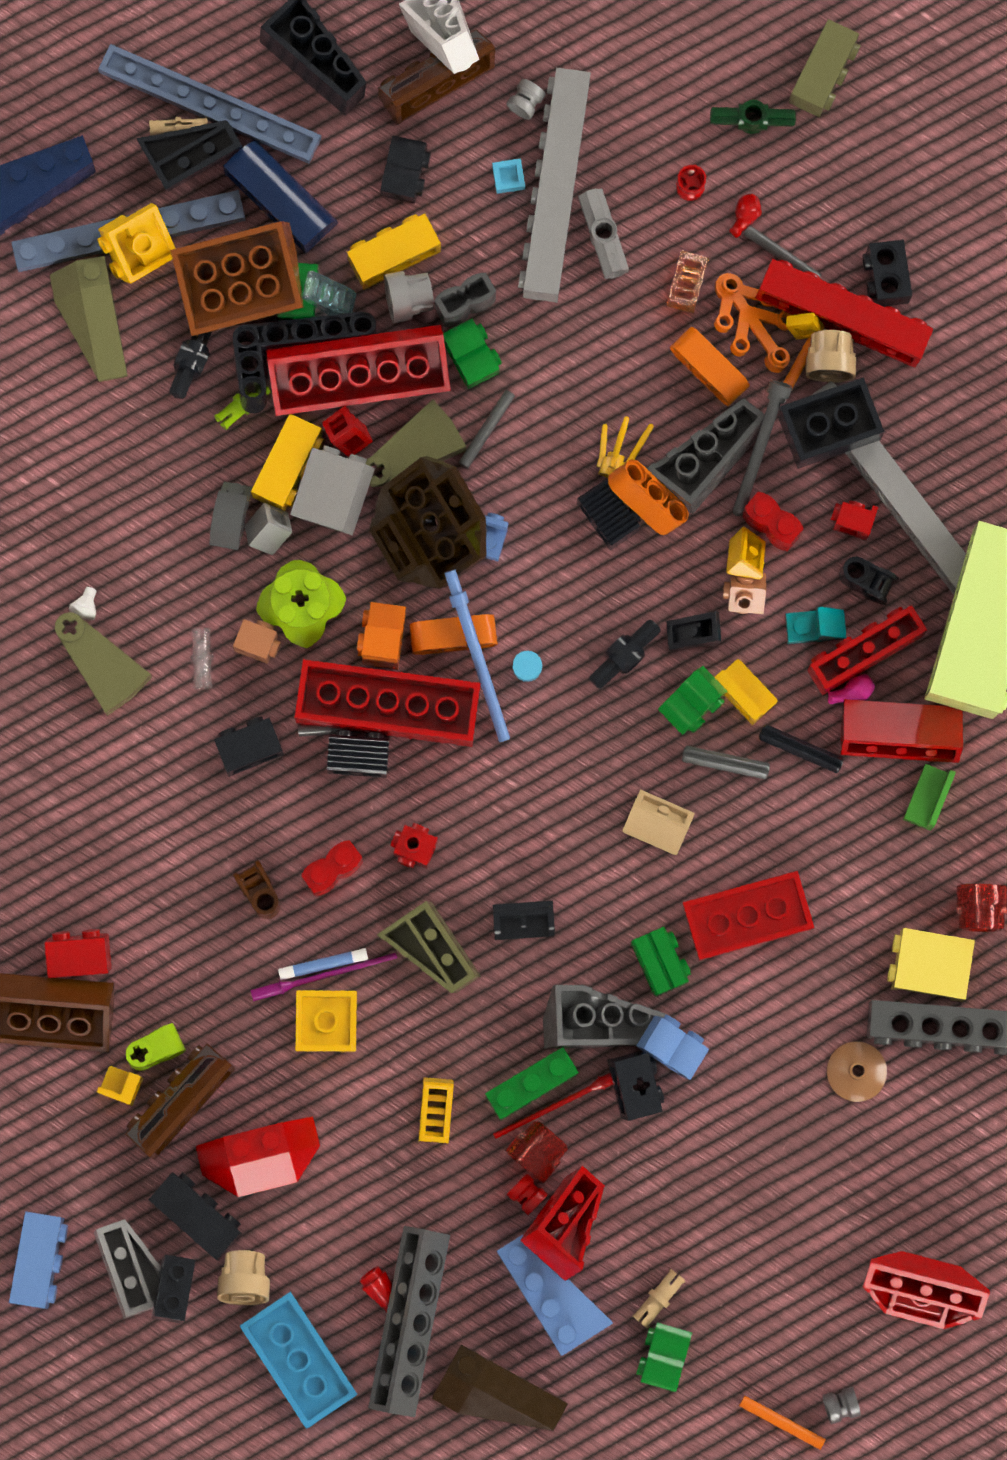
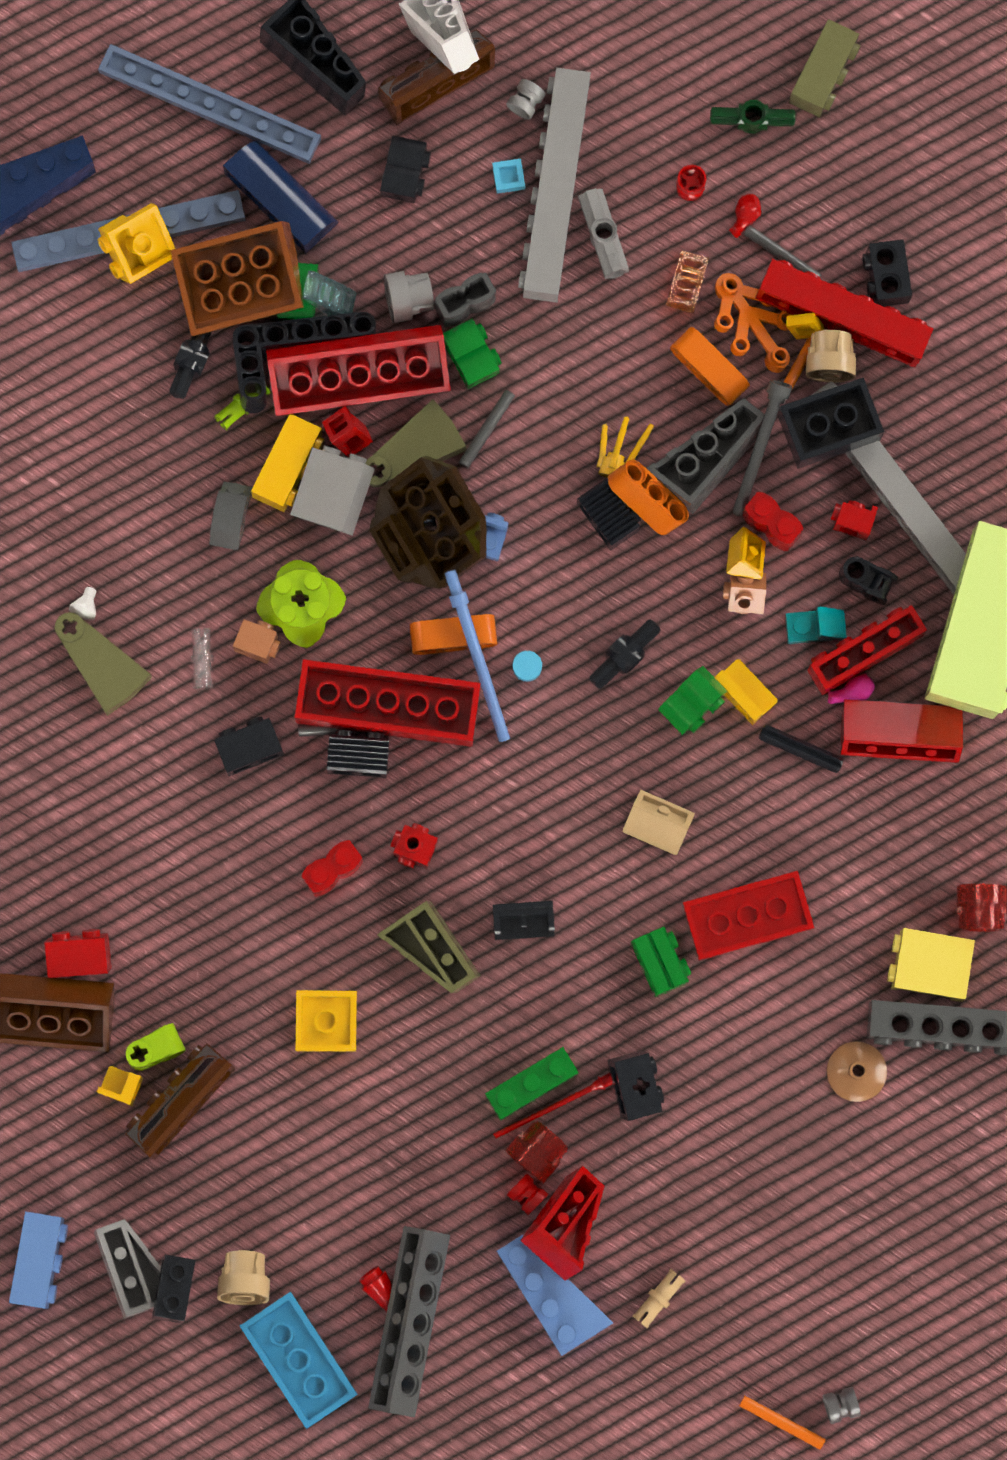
(88, 307): olive wedge -> none
(160, 127): tan pin -> none
(189, 151): black wedge -> none
(196, 1215): black brick -> none
(255, 886): reddish brown piece -> none
(260, 1157): red wedge -> none
(268, 529): light grey panel -> none
(282, 987): magenta piece -> none
(323, 964): medium blue bar -> none
(382, 636): orange brick -> none
(393, 250): yellow brick -> none
(431, 1136): yellow slope -> none
(491, 1392): dark brown wedge -> none
(590, 1019): dark grey wedge -> none
(665, 1356): green brick -> none
(672, 1046): medium blue brick -> none
(694, 631): black slope -> none
(725, 762): dark grey axle -> none
(925, 1290): red wedge -> none
(929, 797): bright green panel -> none

